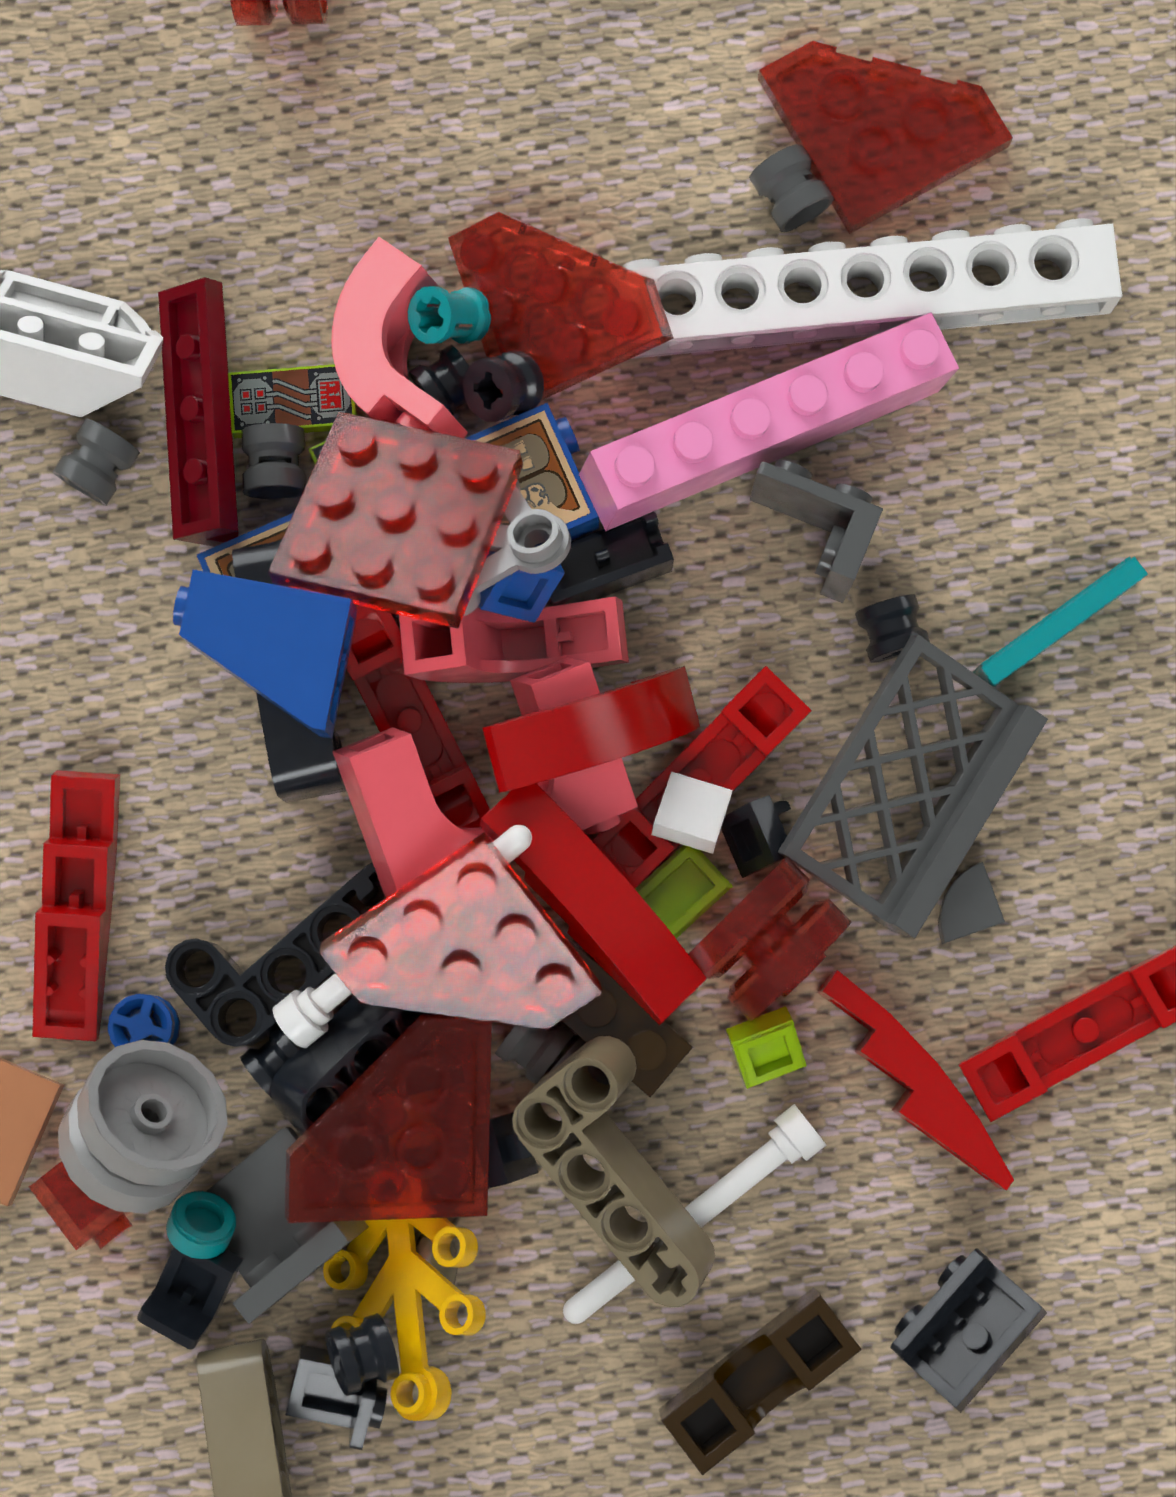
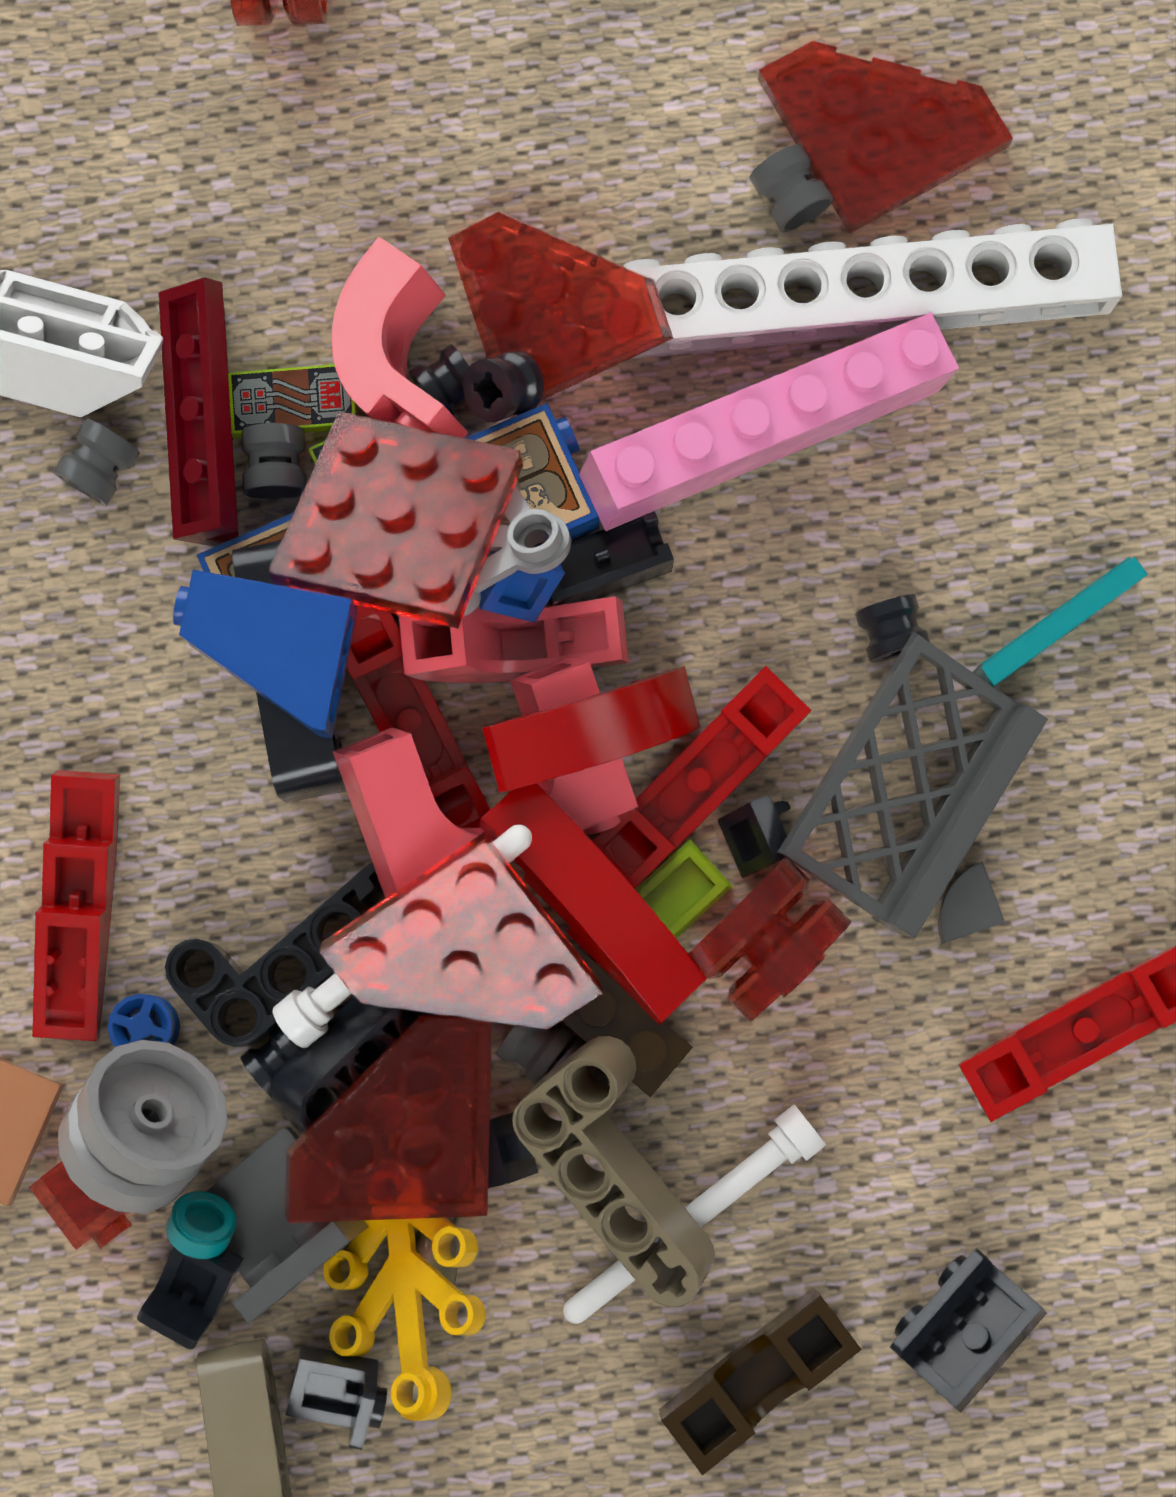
(362, 1354): black wheel -> none
(440, 323): teal bush -> none
(691, 812): white tile -> none
(766, 1047): lime tile -> none
(841, 511): dark grey bracket -> none
(930, 1097): red slope -> none

